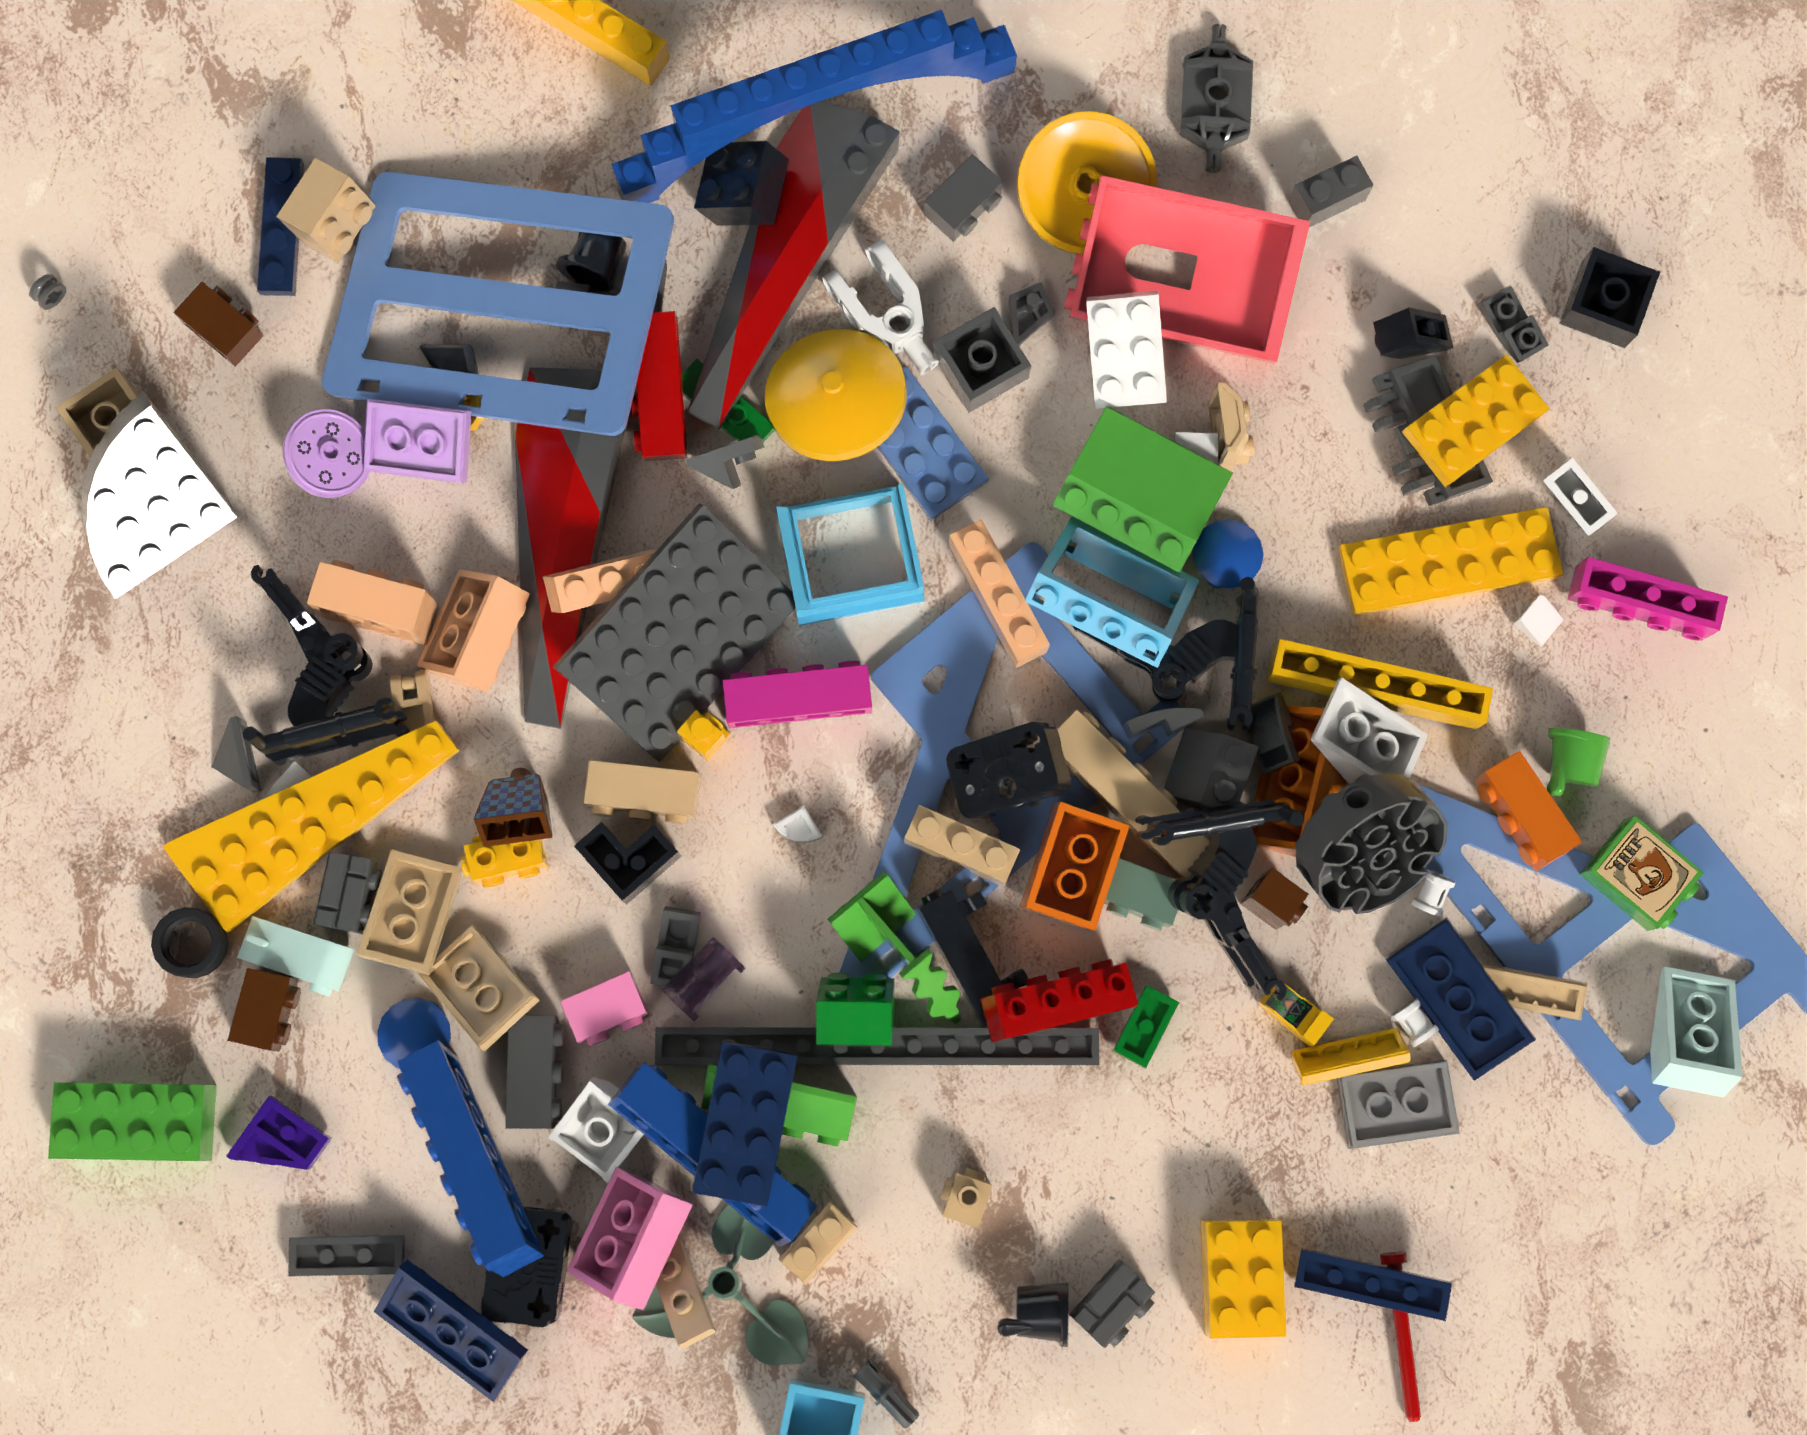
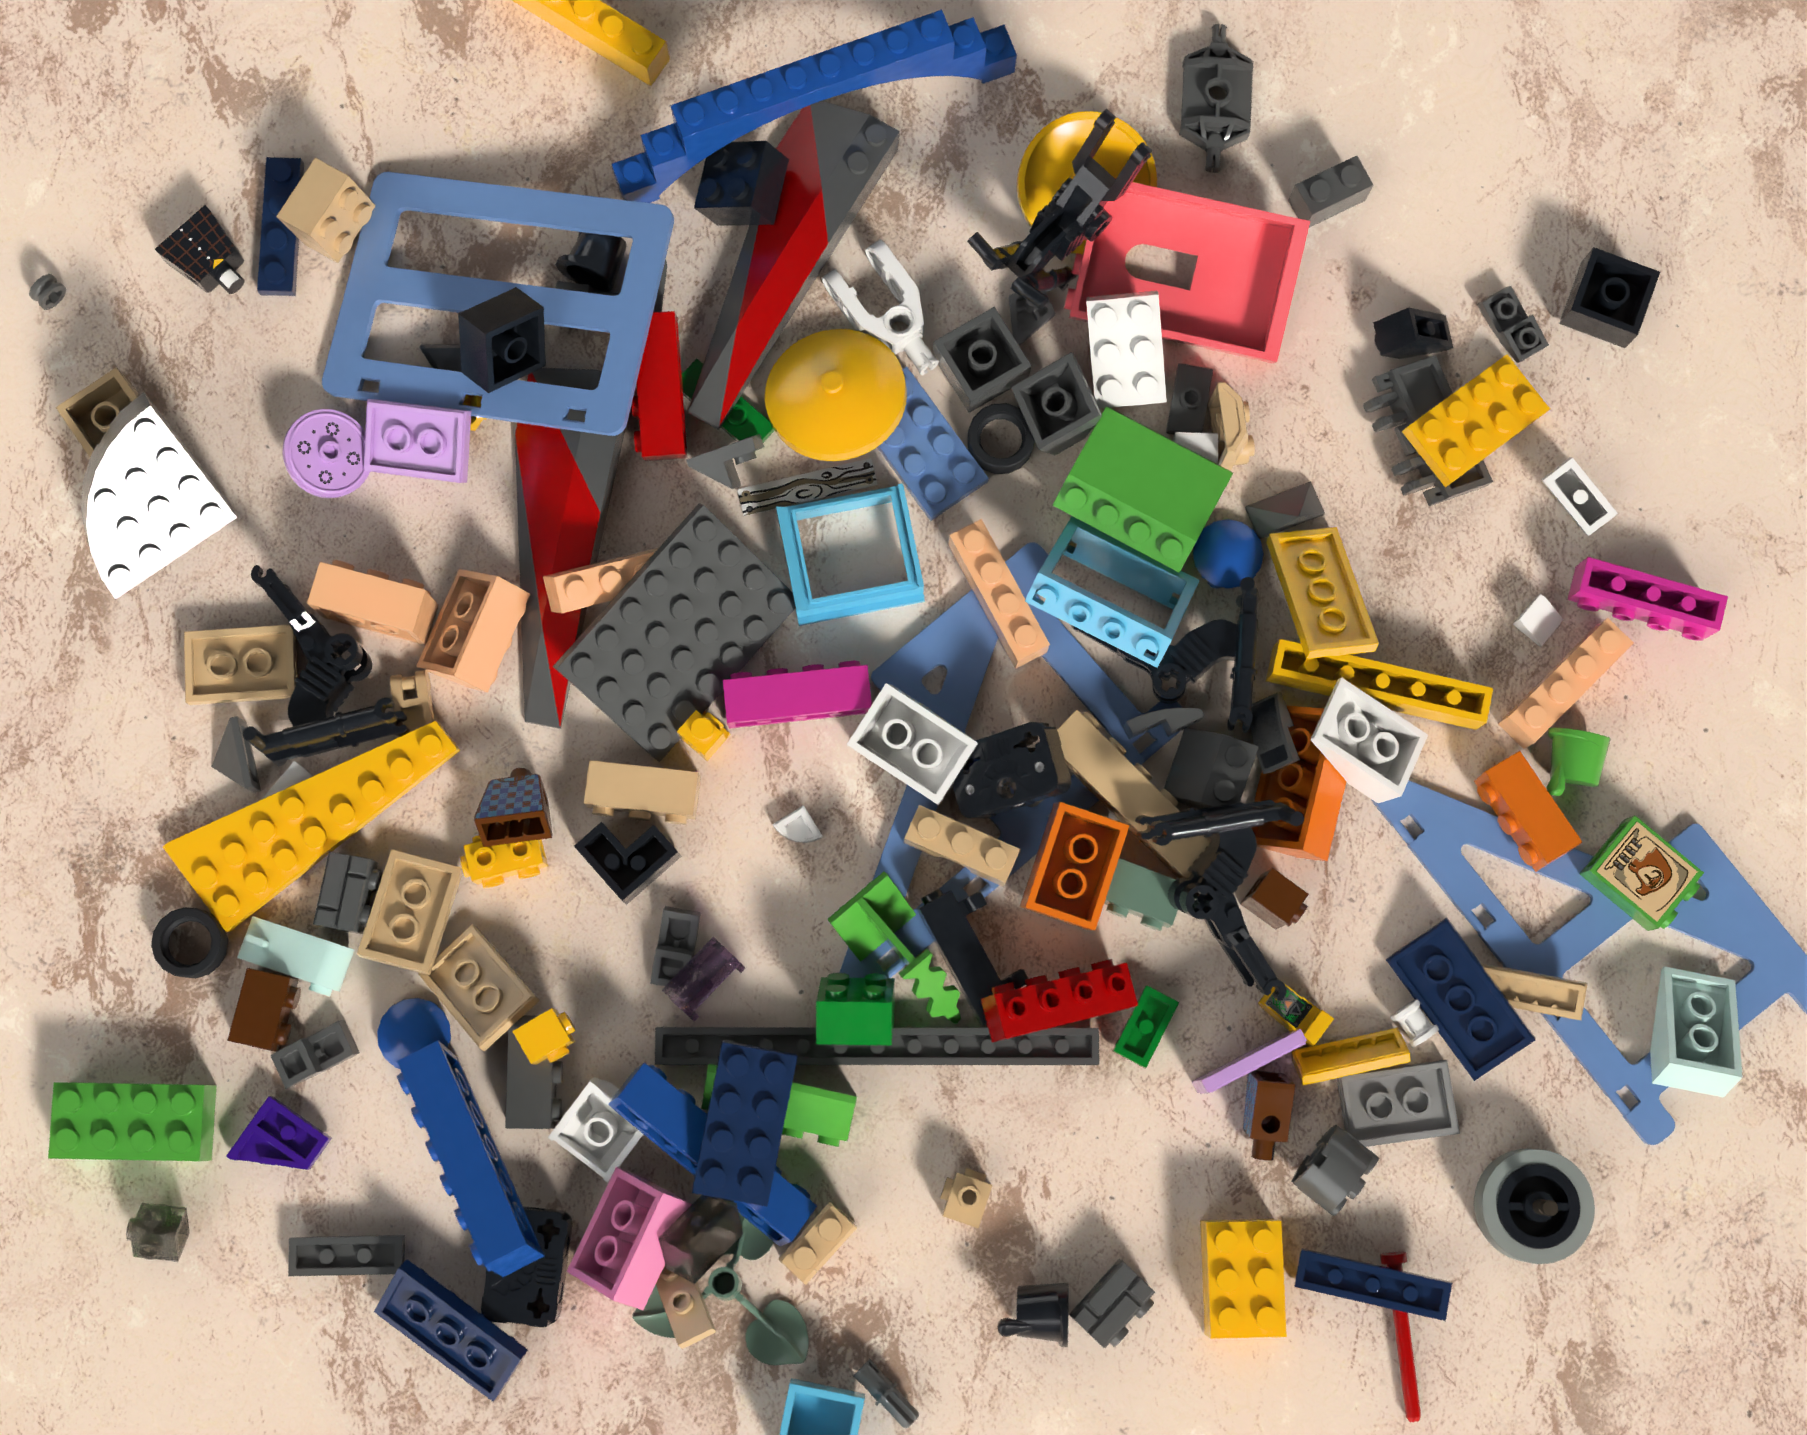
(158, 1232): none -> clear smoke brick
(203, 253): none -> black torso
(218, 323): reddish brown brick -> none
(240, 664): none -> tan plate
(315, 1054): none -> dark grey slope
(502, 339): none -> black brick
(546, 1036): none -> yellow brick
(605, 1008): bright pink brick -> none
(700, 1237): none -> clear smoke brick
(807, 487): none -> sticker
(912, 743): none -> white slope
(963, 198): dark grey brick -> none
(992, 464): none -> black tyre
(1057, 405): none -> dark grey slope
(1068, 219): none -> black piece
(1189, 399): none -> dark grey plate
(1249, 1062): none -> lavender tile
(1267, 1096): none -> reddish brown torso
(1285, 510): none -> dark grey slope
(1322, 593): none -> yellow plate
(1335, 1170): none -> dark grey brick
(1370, 843): dark grey brick -> none
(1433, 893): white bush -> none
(1450, 561): yellow plate -> none
(1534, 1206): none -> wheel
(1565, 683): none -> light nougat brick

